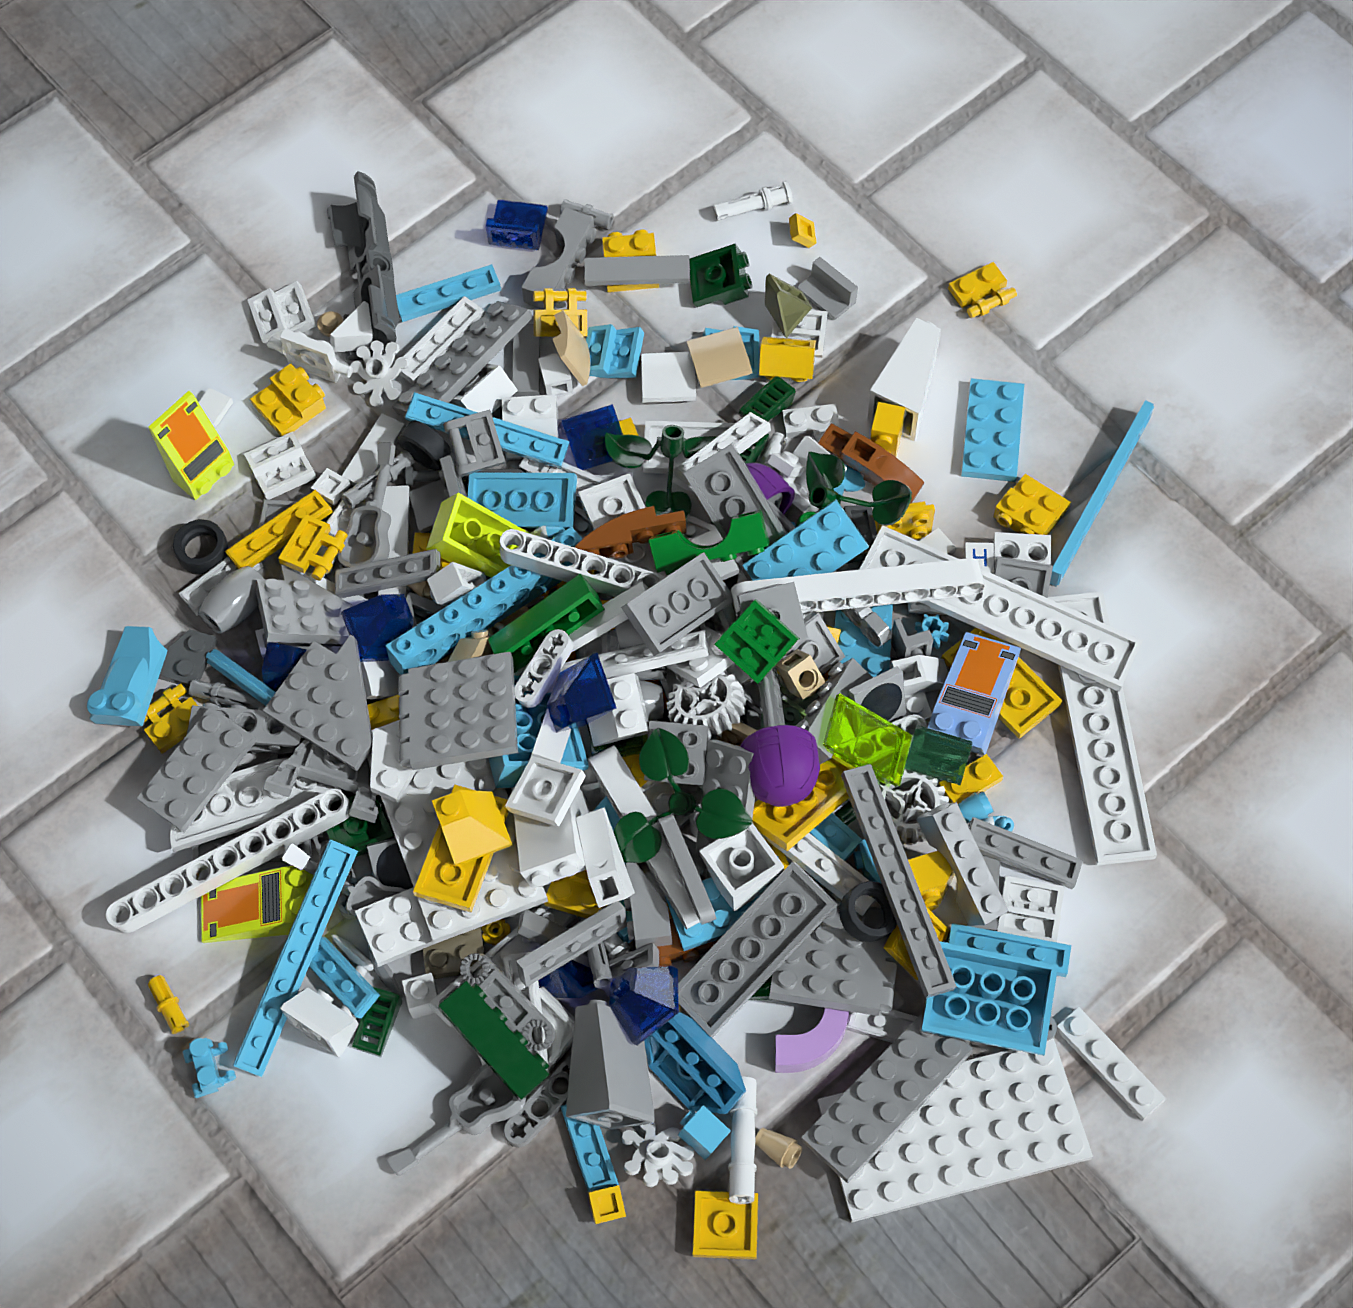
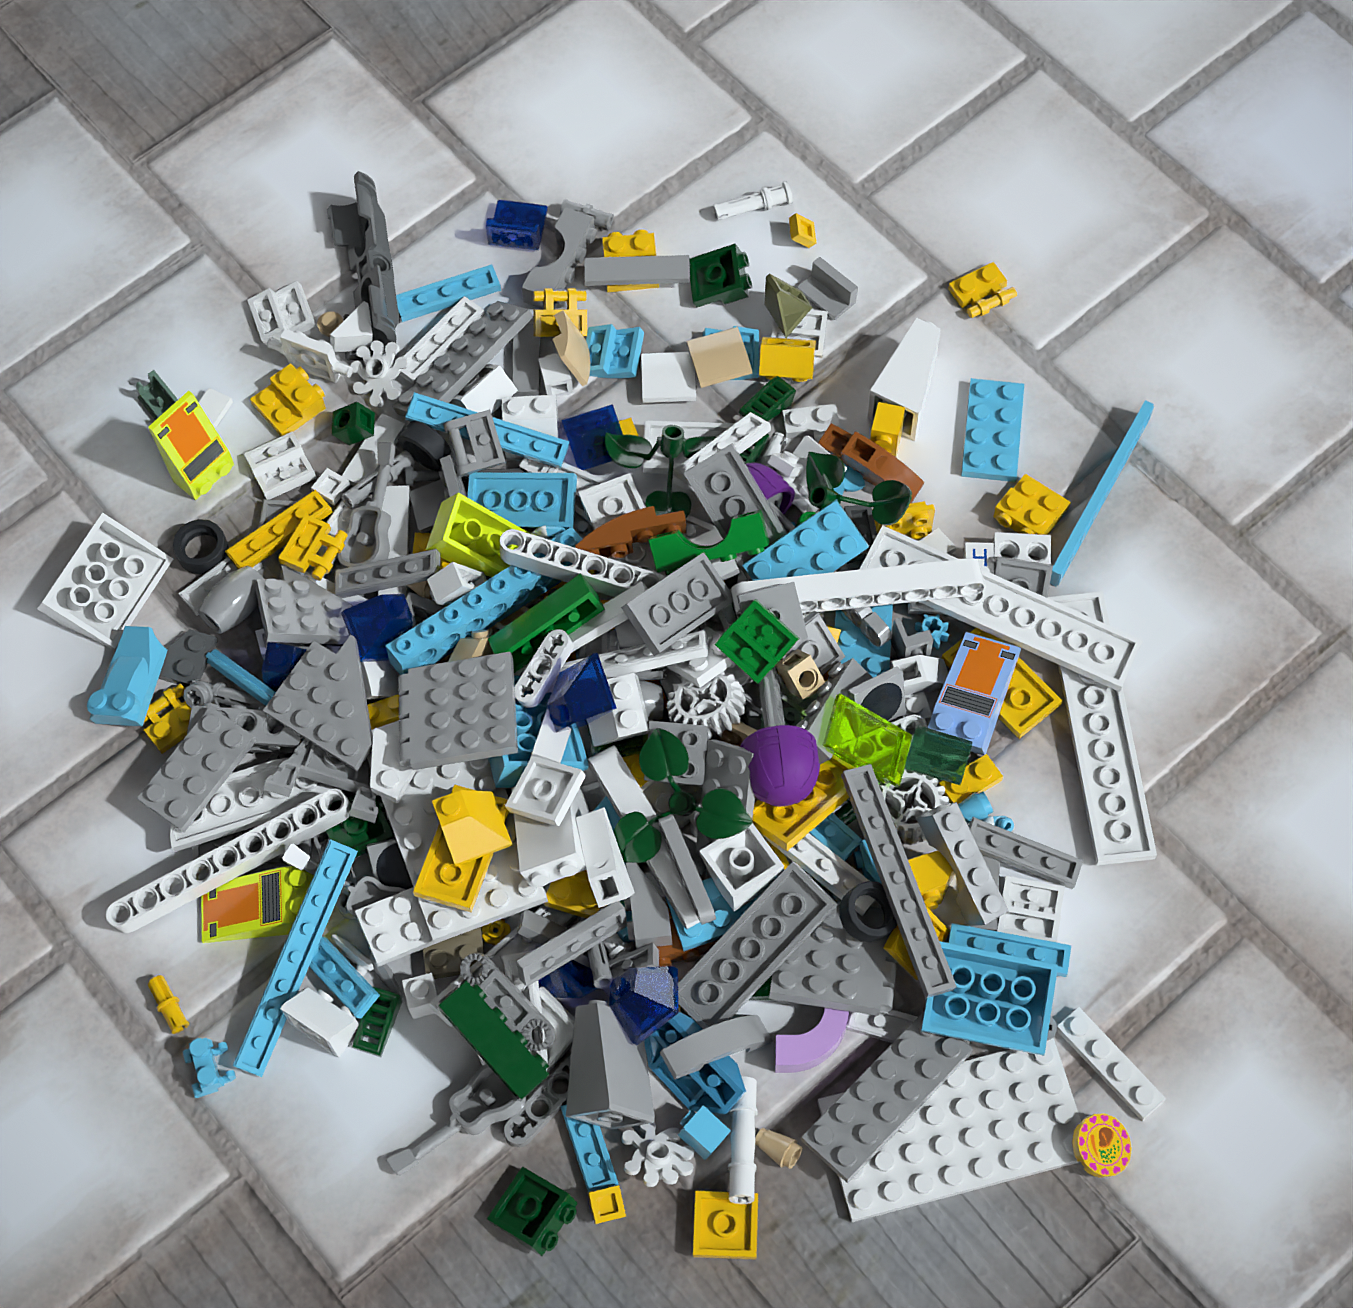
(105, 582): none -> white slope
(156, 395): none -> sand green hinge
(198, 694): none -> light grey bush
(353, 423): none -> dark green brick
(533, 1211): none -> dark green plate
(715, 1043): none -> light grey slope
(1101, 1145): none -> yellow tile

